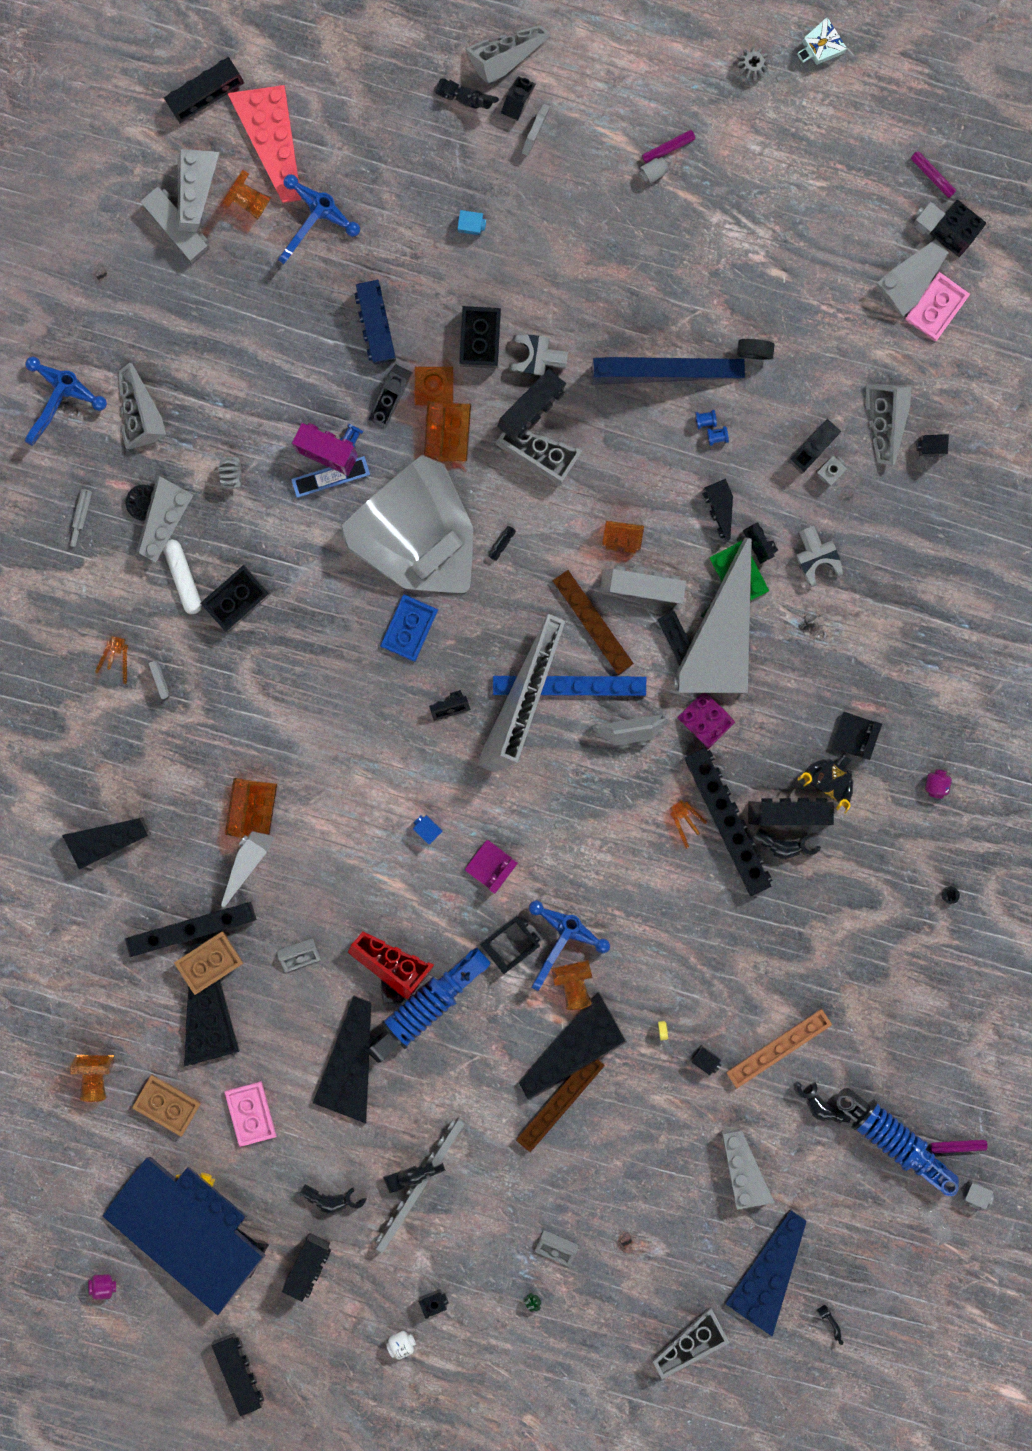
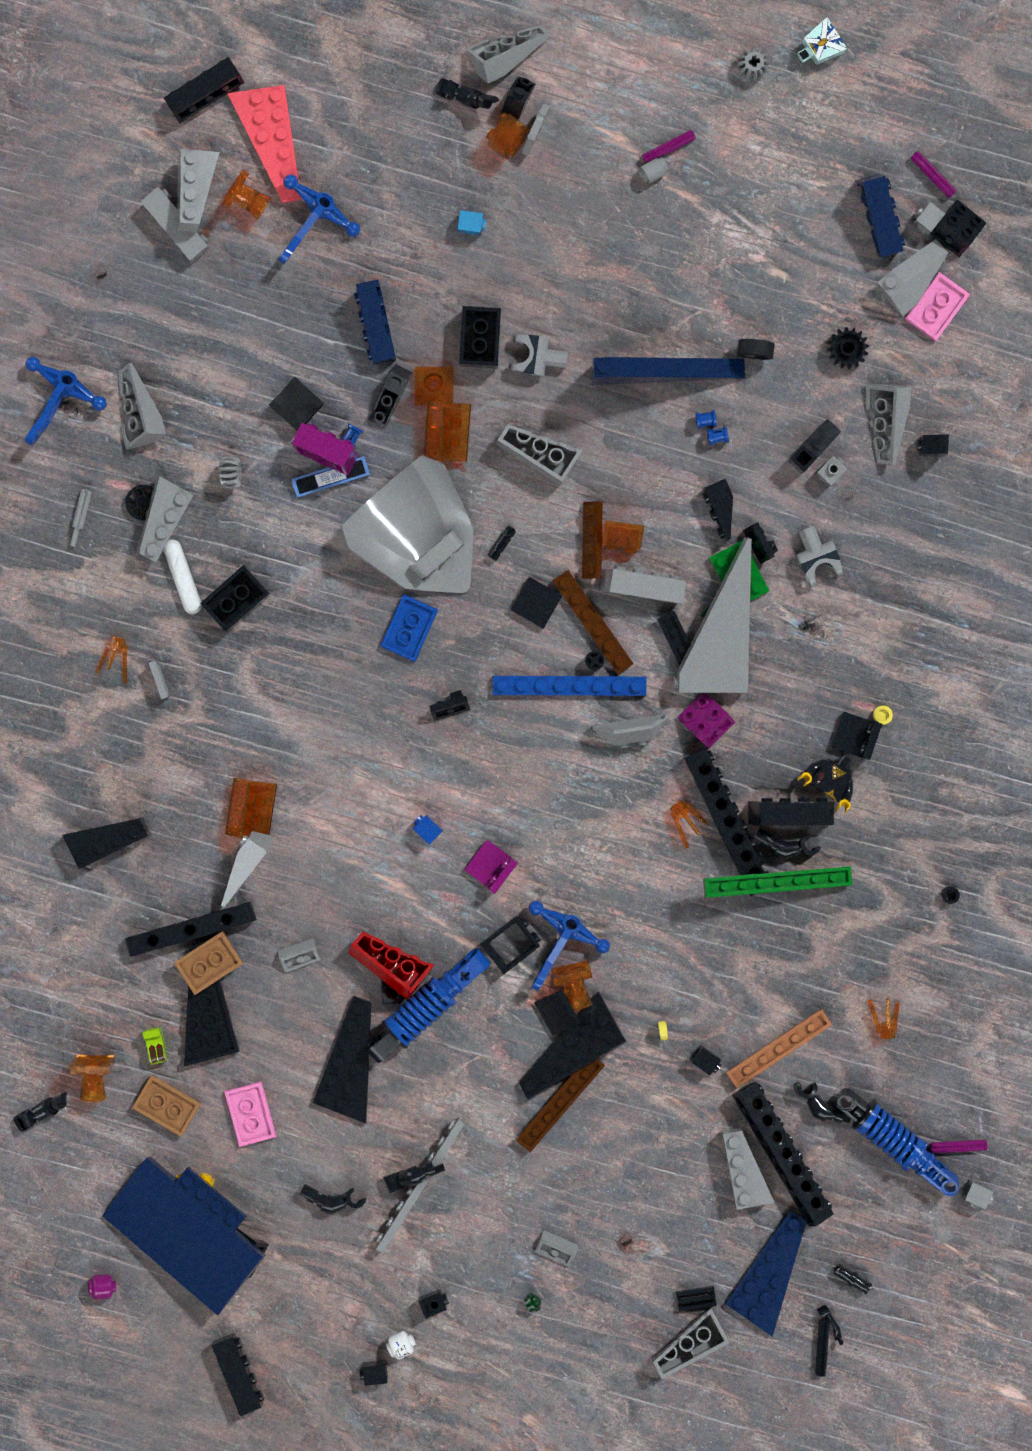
(41, 1111): none -> black piece
(155, 1045): none -> lime leg
(296, 404): none -> black brick
(307, 1267): black brick -> none
(374, 1373): none -> black brick
(507, 136): none -> clear orange brick
(516, 715): light grey slope -> none
(532, 405): black brick -> none
(536, 602): none -> black tile
(557, 1012): none -> black tile
(592, 540): none -> reddish brown plate
(594, 658): none -> black wheel
(692, 1299): none -> black tile
(773, 1149): none -> black brick
(777, 882): none -> green plate
(822, 1347): none -> black axle
(852, 1279): none -> black pin
(857, 343): none -> black gear
(881, 214): none -> dark blue wedge
(882, 714): none -> light yellow tile
(888, 1028): none -> clear orange plant
(938, 784): magenta head -> none

